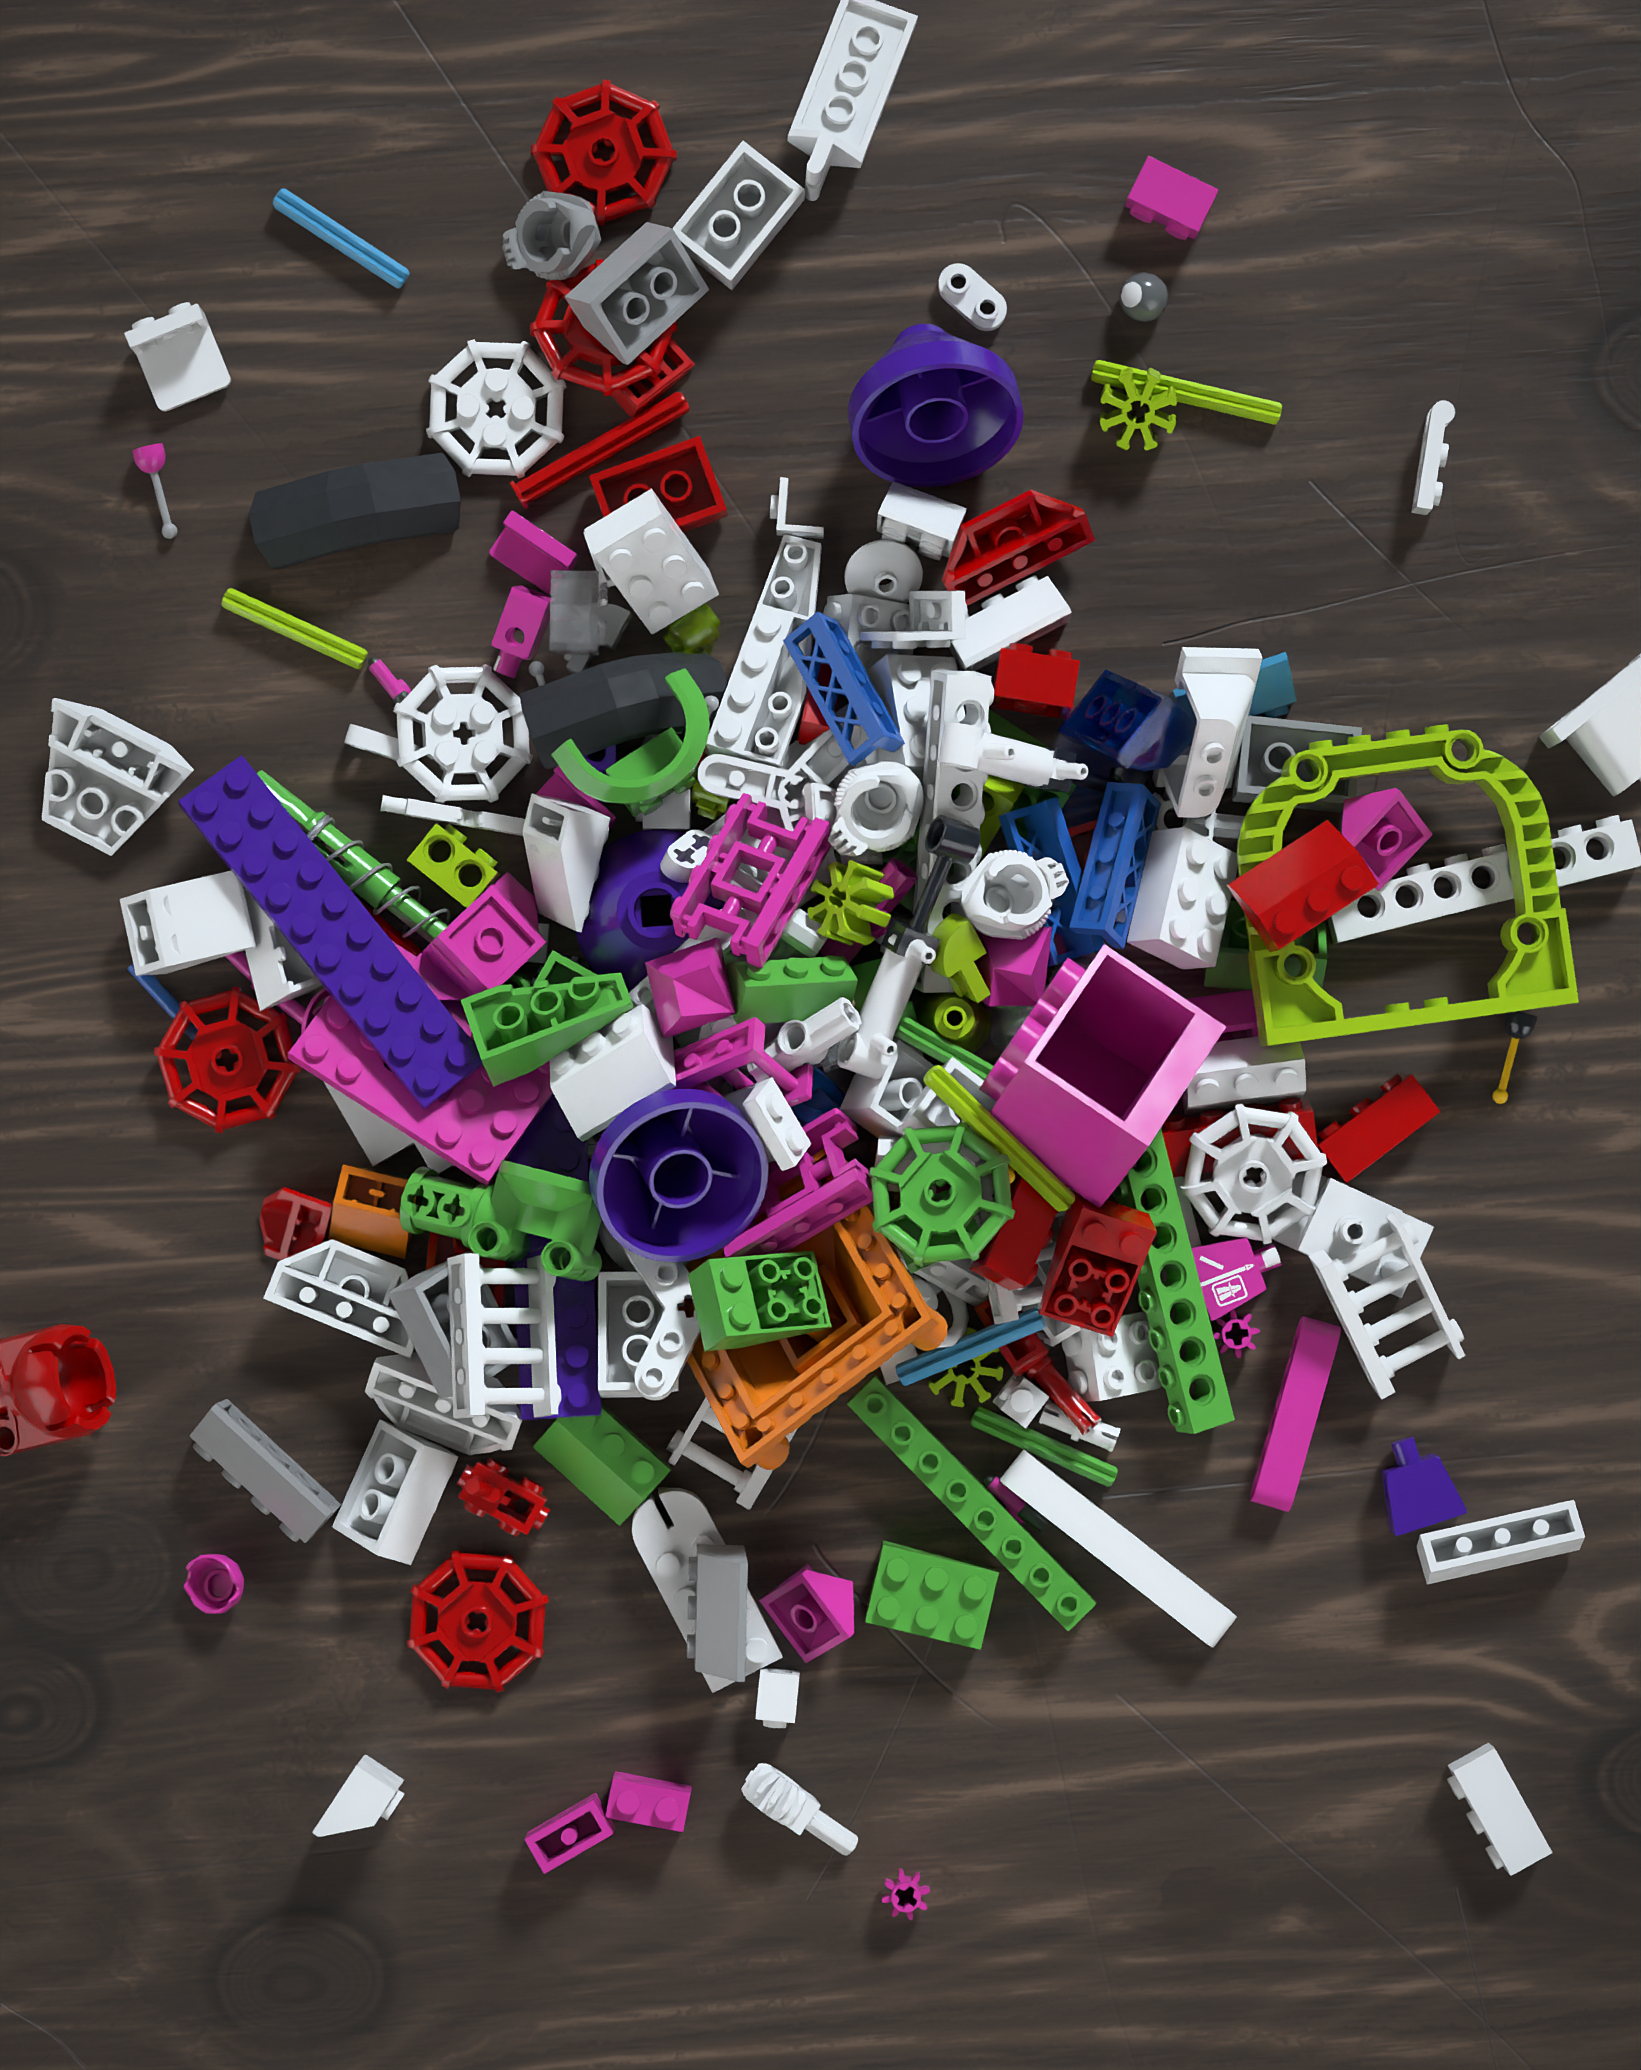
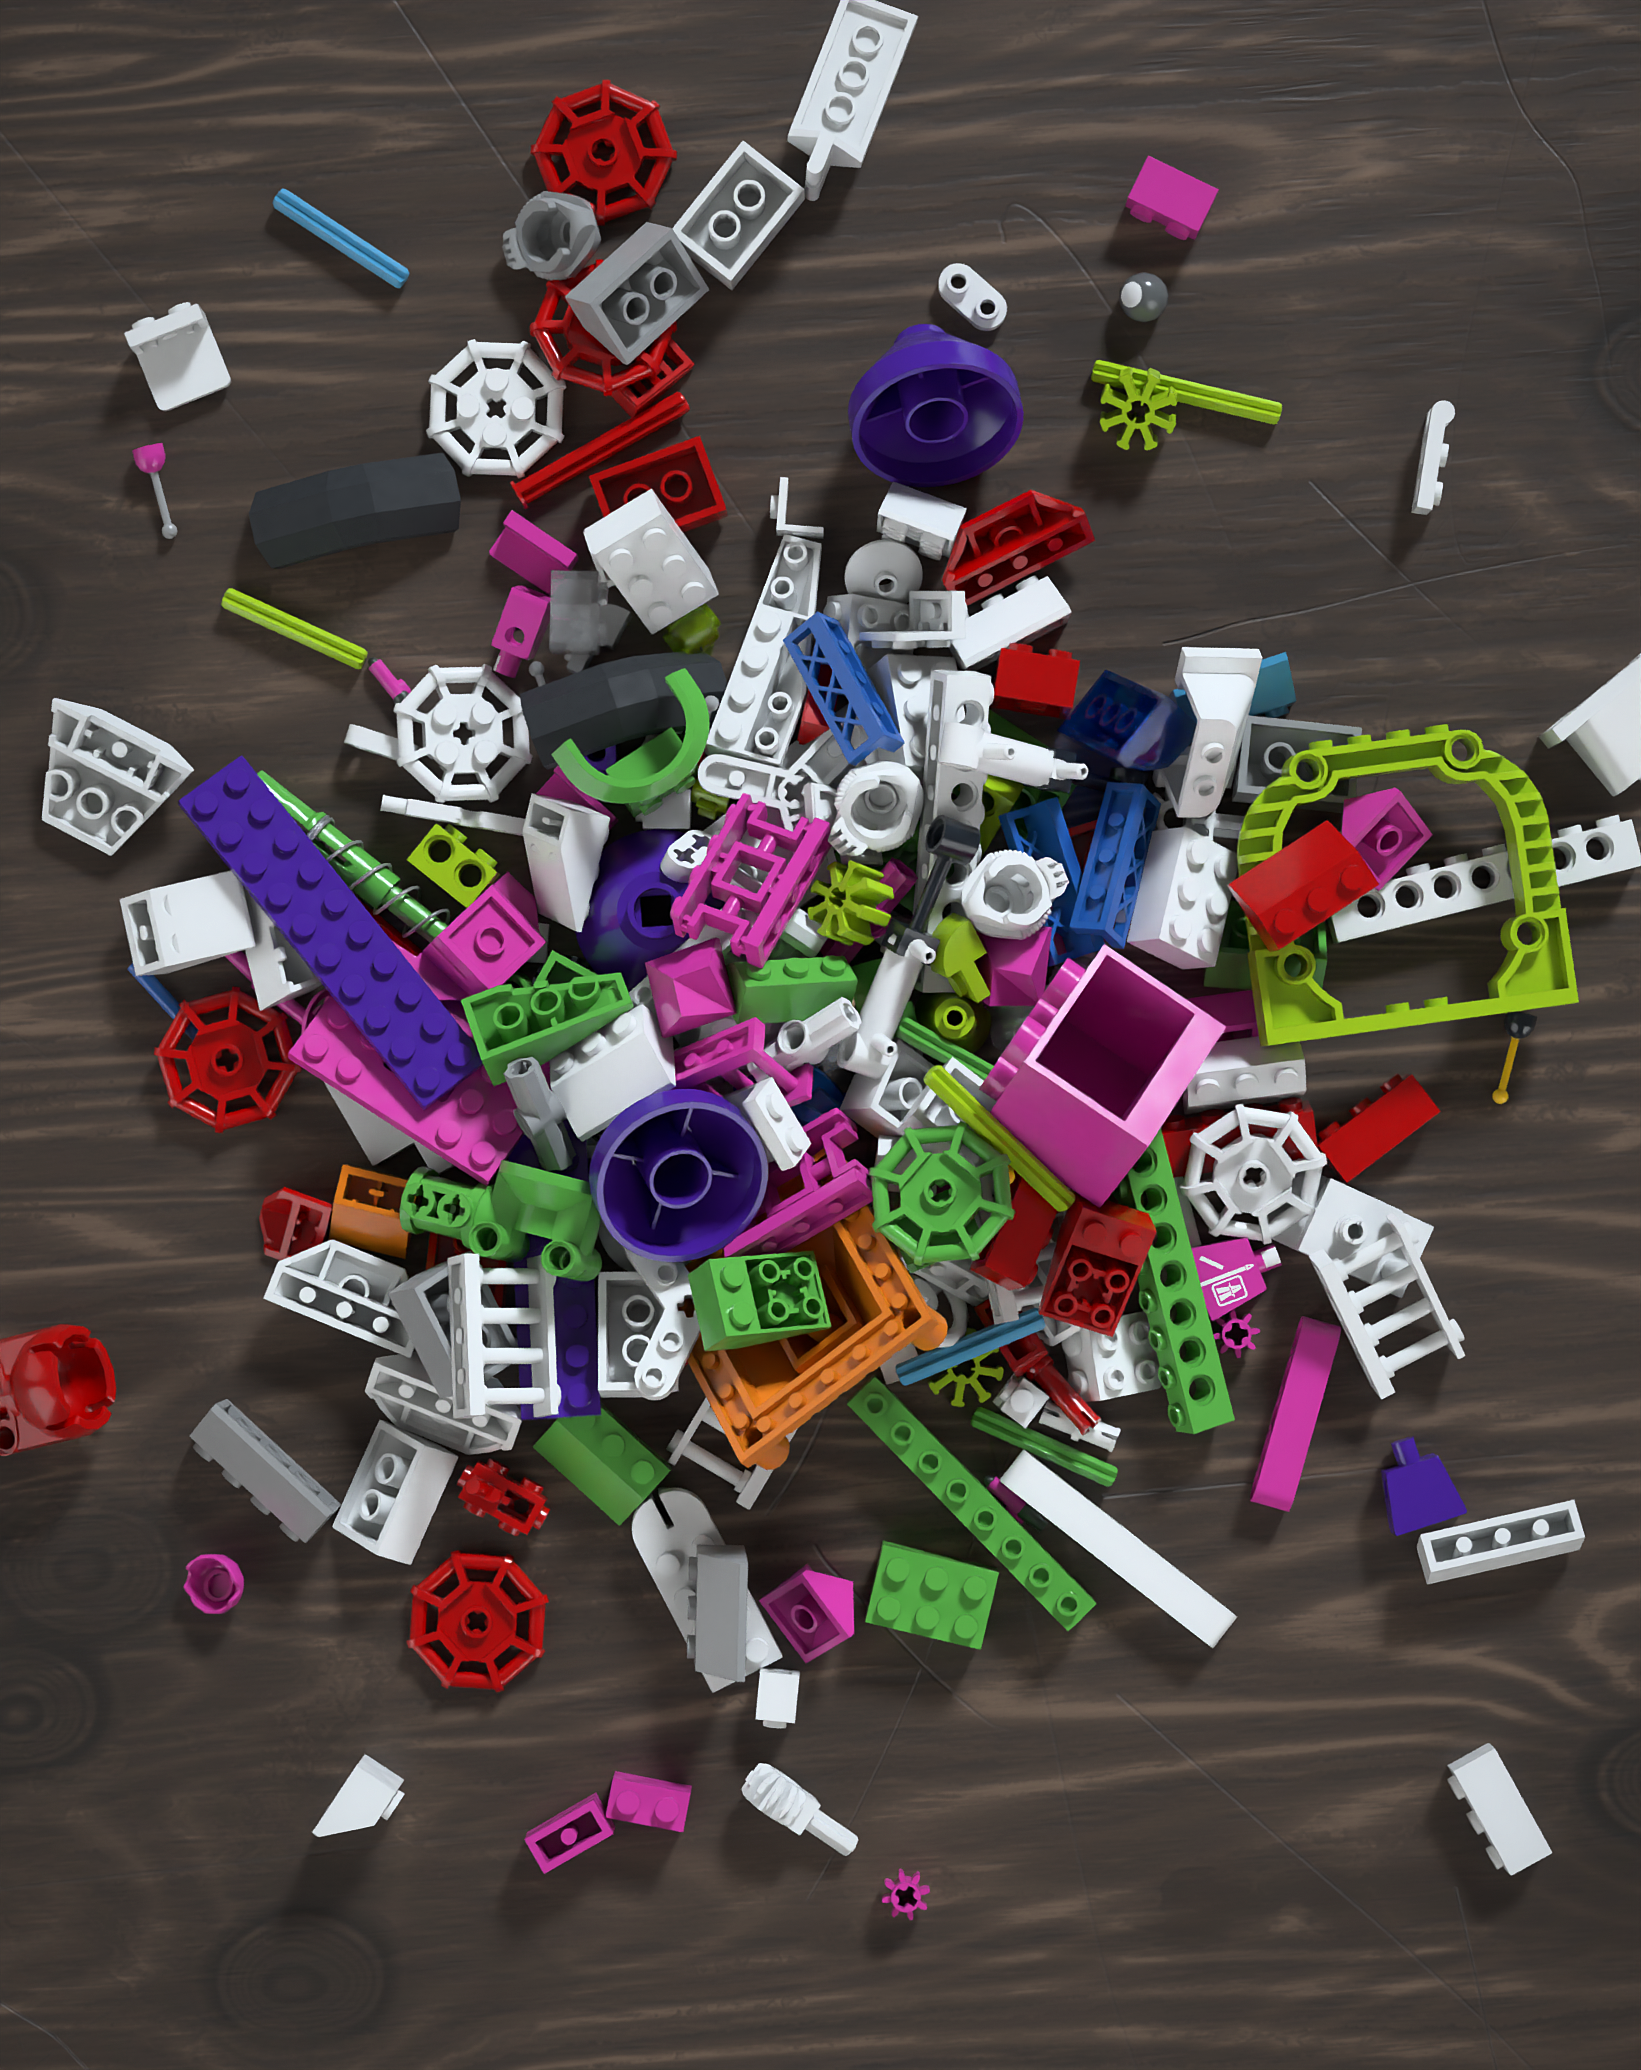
(539, 1114): none -> light grey piece

